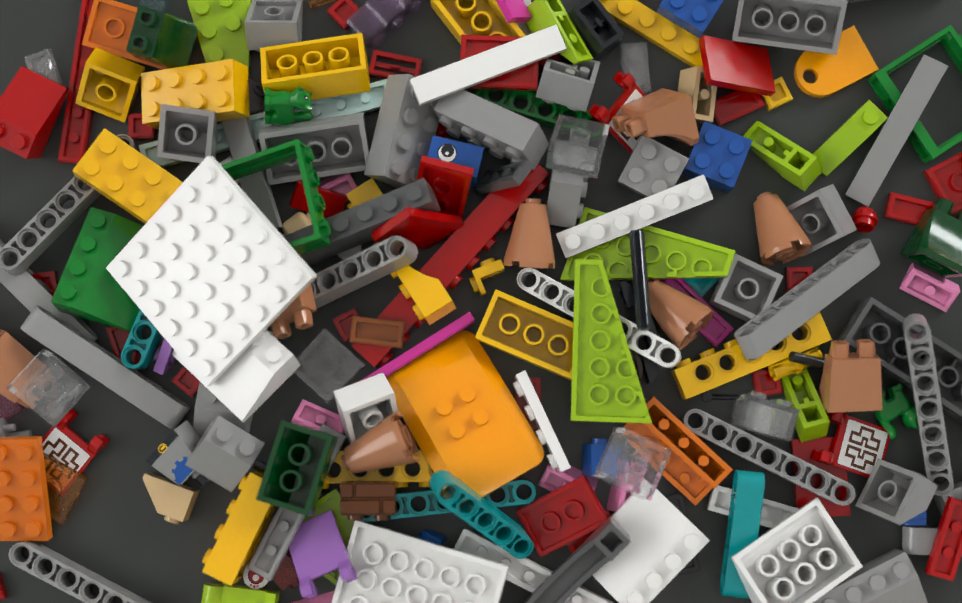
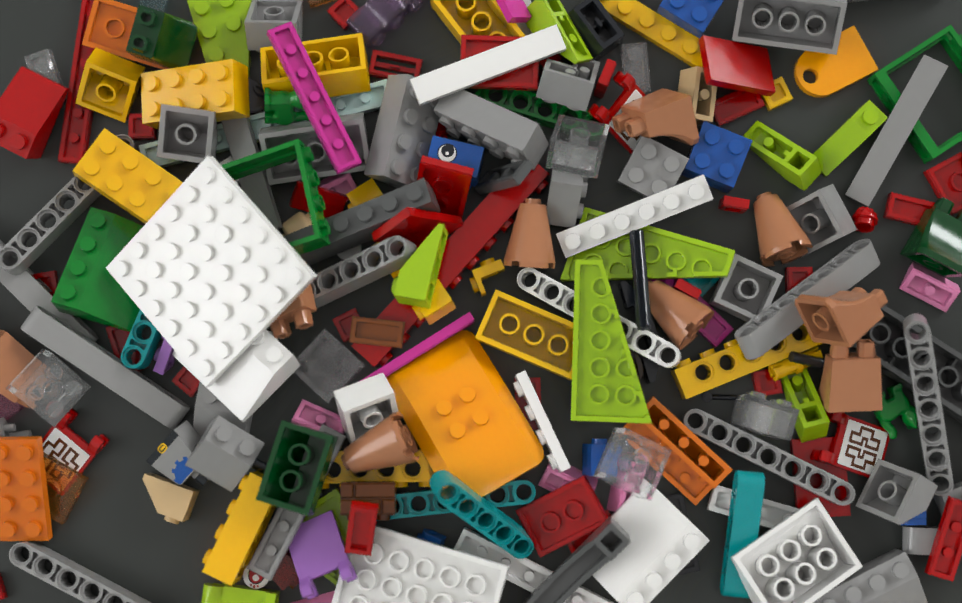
(314, 98): none -> dark pink tile
(361, 528): none -> red tile
(420, 272): none -> lime slope
(605, 78): none -> red tile
(687, 288): none -> red tile
(734, 204): none -> red tile
(842, 316): none -> nougat hips

